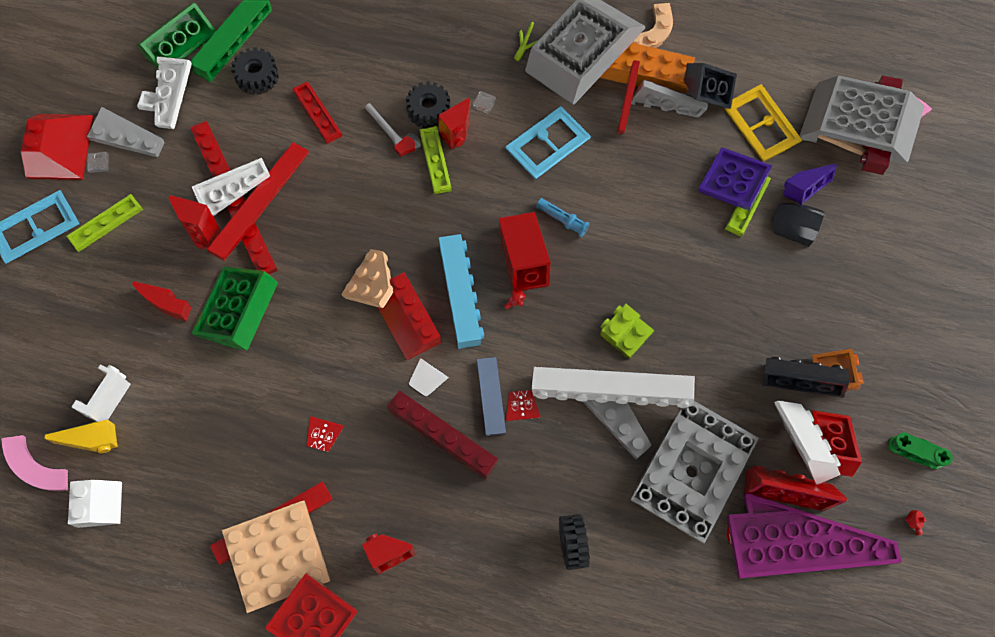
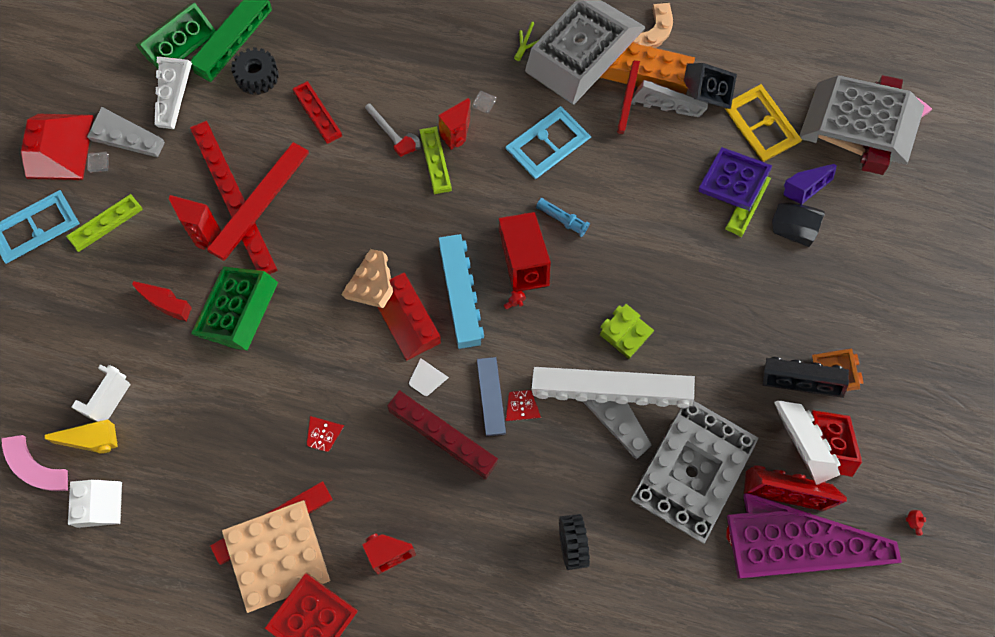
(147, 101): white tile -> none
(230, 186): white wing -> none
(423, 93): black tyre -> none
(920, 450): green piece -> none

